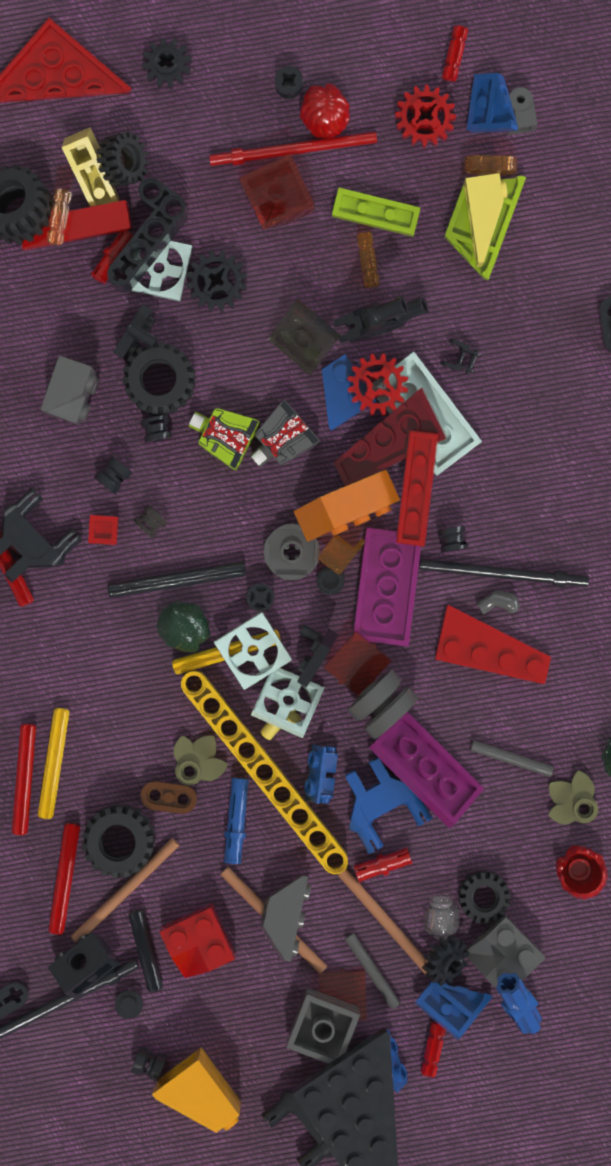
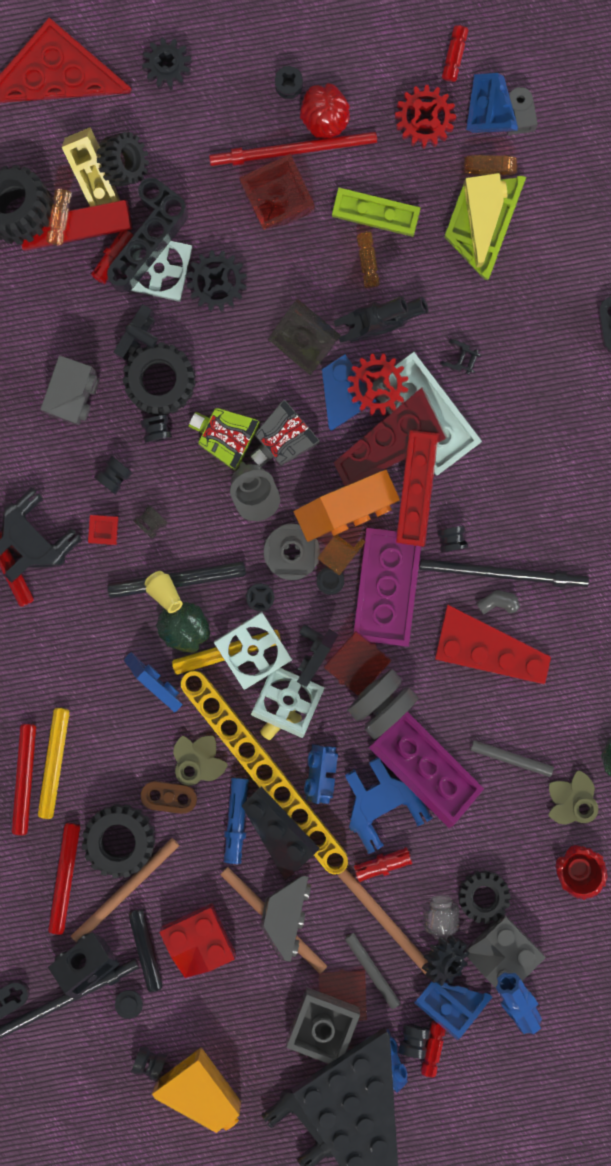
(150, 679): none -> blue wing
(163, 591): none -> light yellow cone
(254, 492): none -> dark grey piece
(279, 832): none -> black wing
(414, 1041): none -> black wheel

